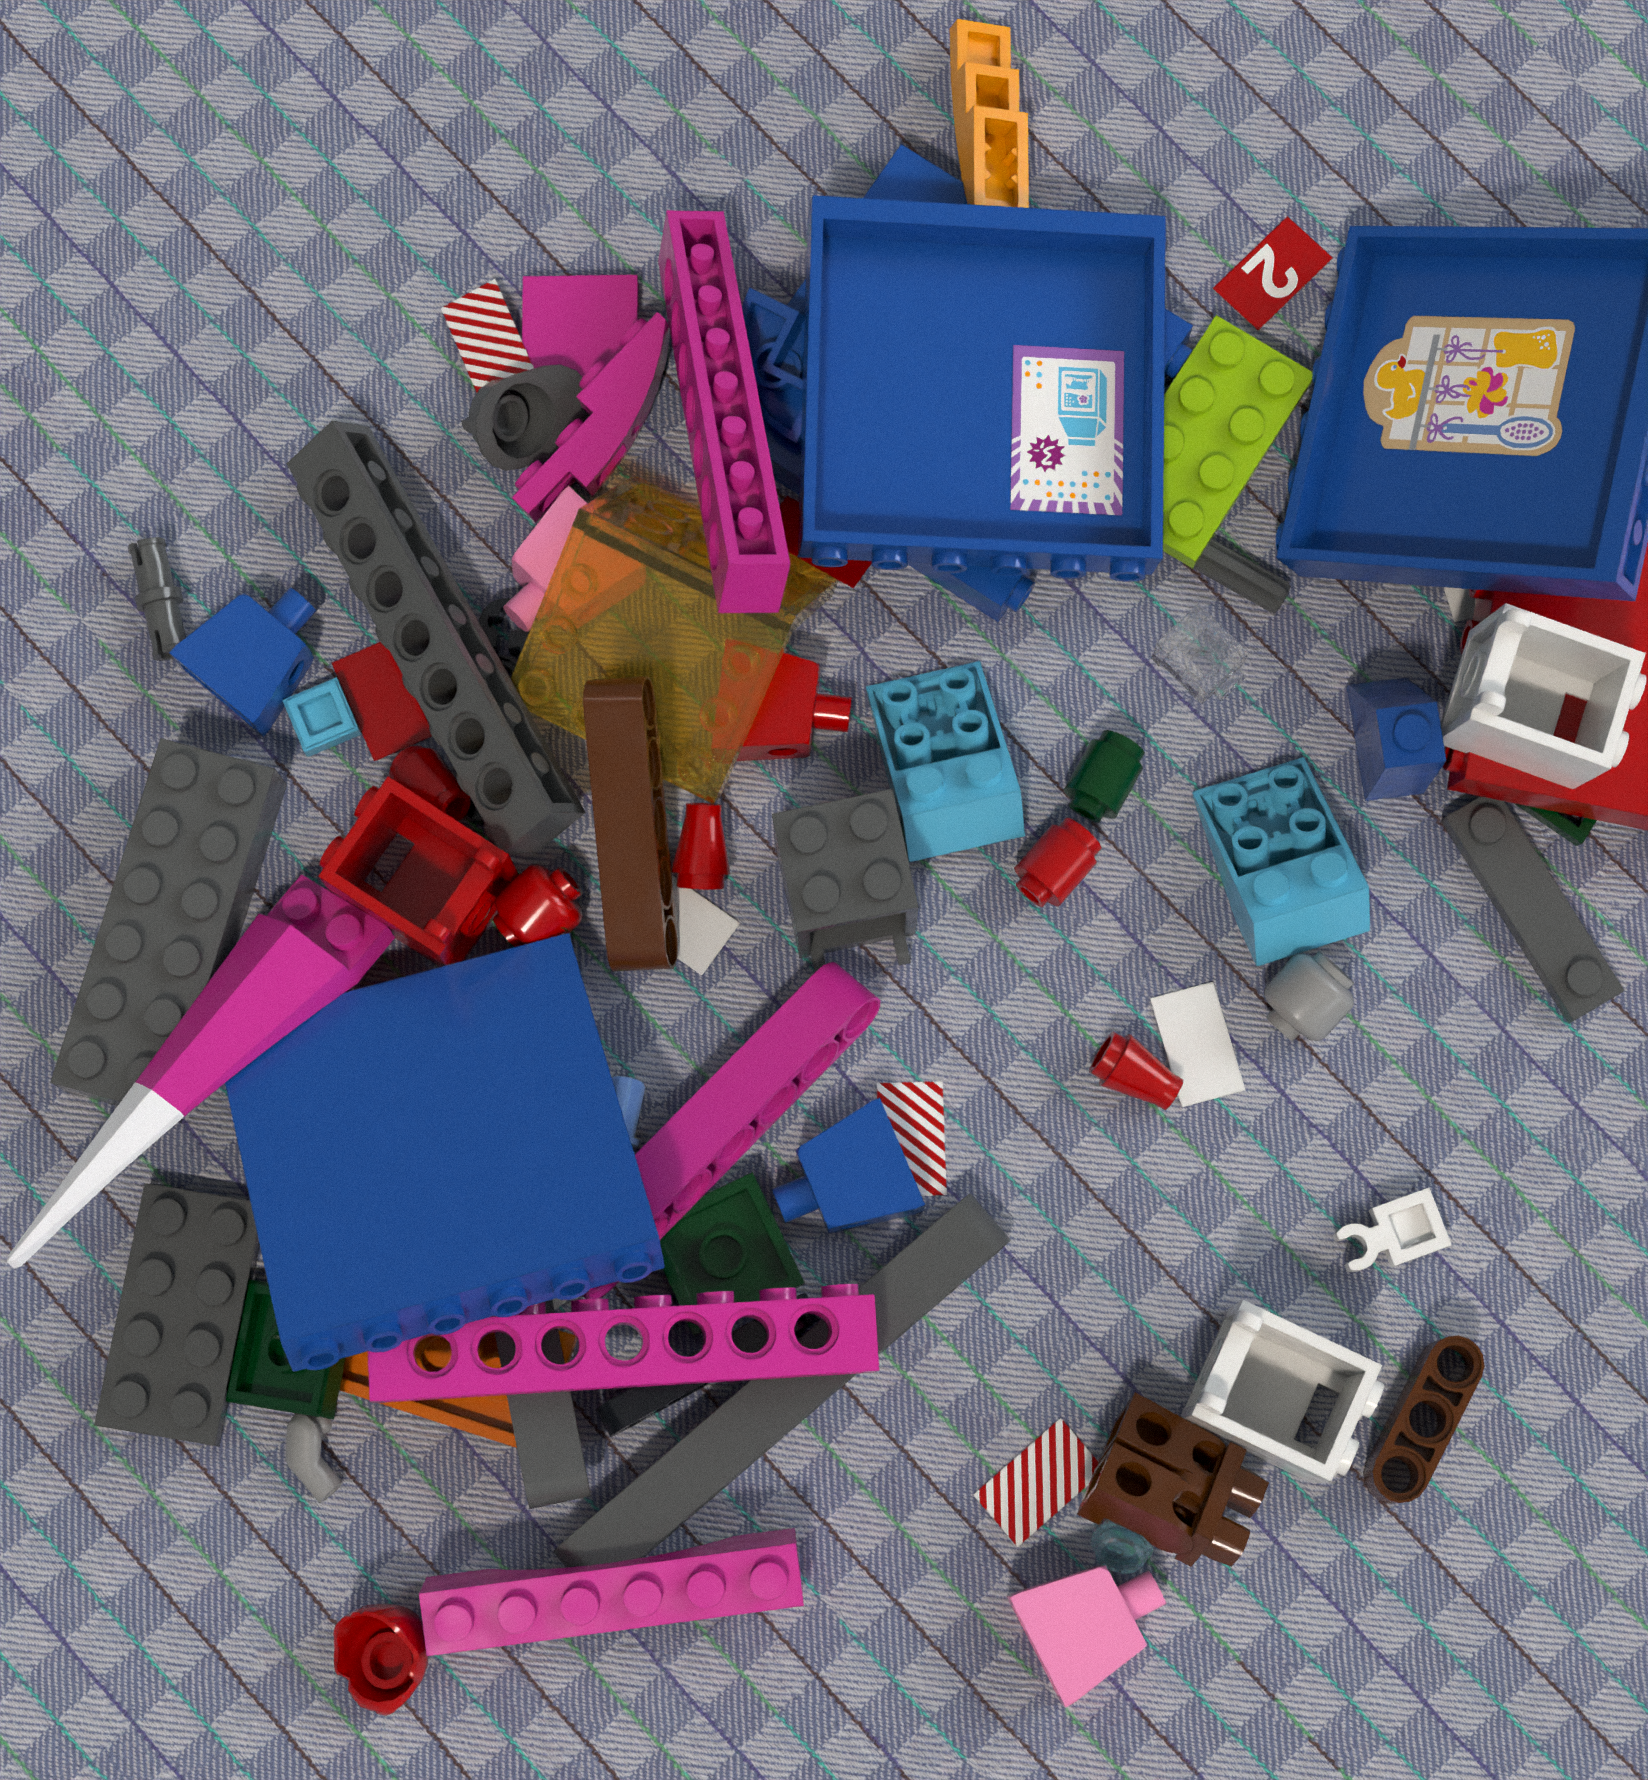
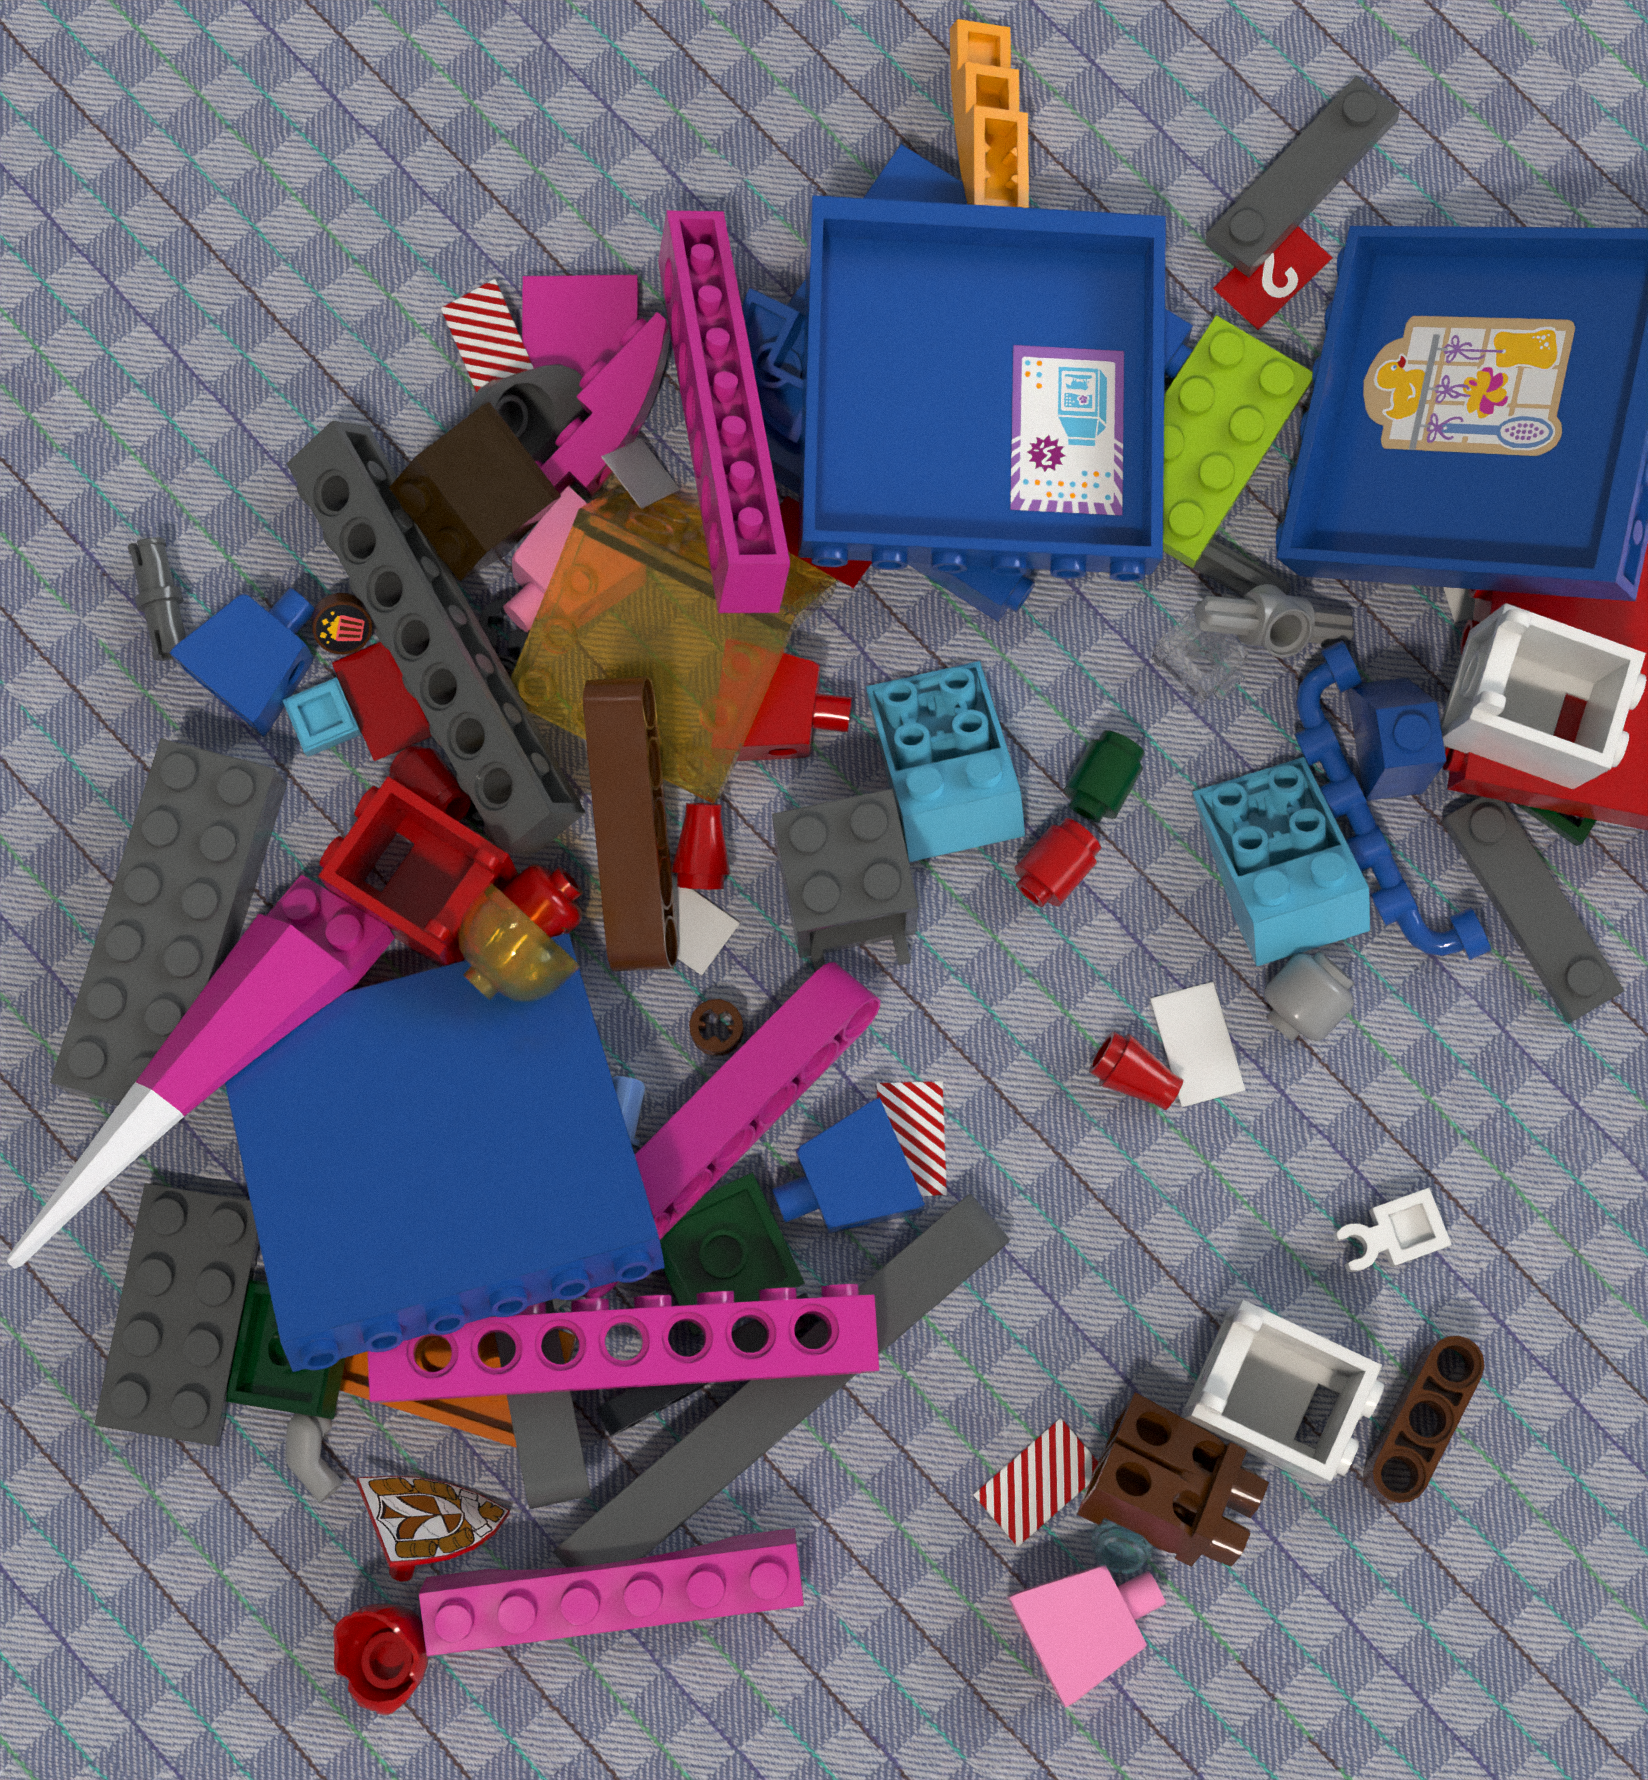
(341, 623): none -> tile
(426, 1520): none -> shield
(475, 492): none -> dark brown slope
(510, 951): none -> clear yellow cylinder
(640, 473): none -> white sticker
(713, 1045): none -> reddish brown bush
(1273, 620): none -> light grey axle
(1302, 176): none -> dark grey plate
(1369, 845): none -> blue bar

